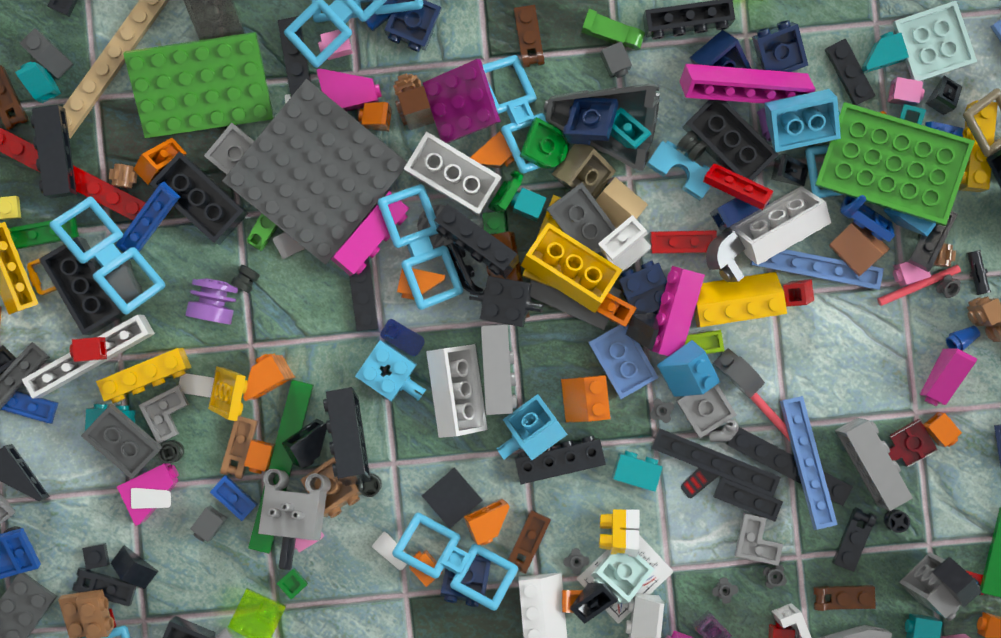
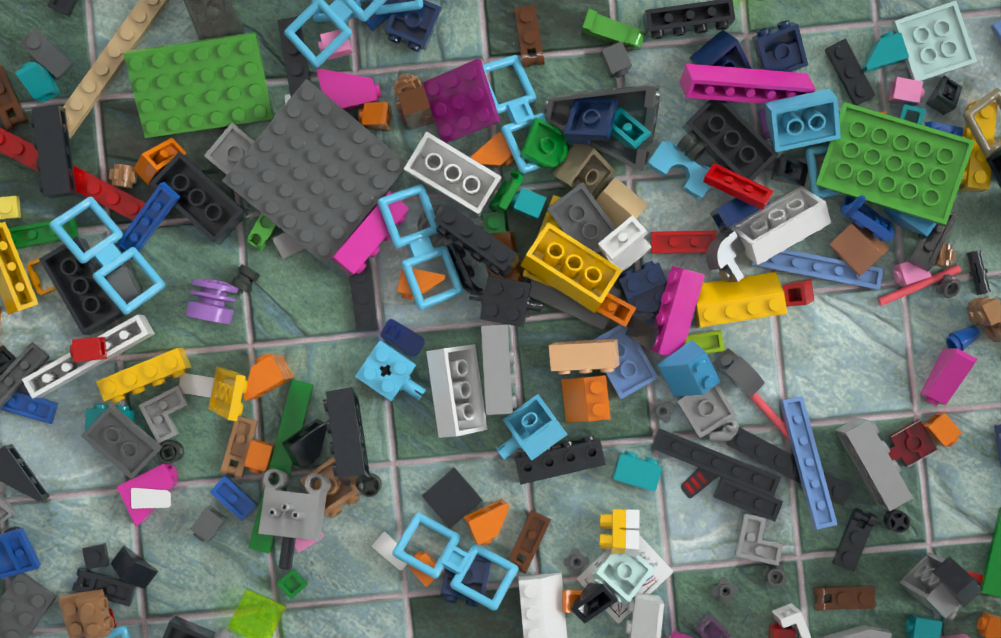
(584, 356): none -> light nougat brick

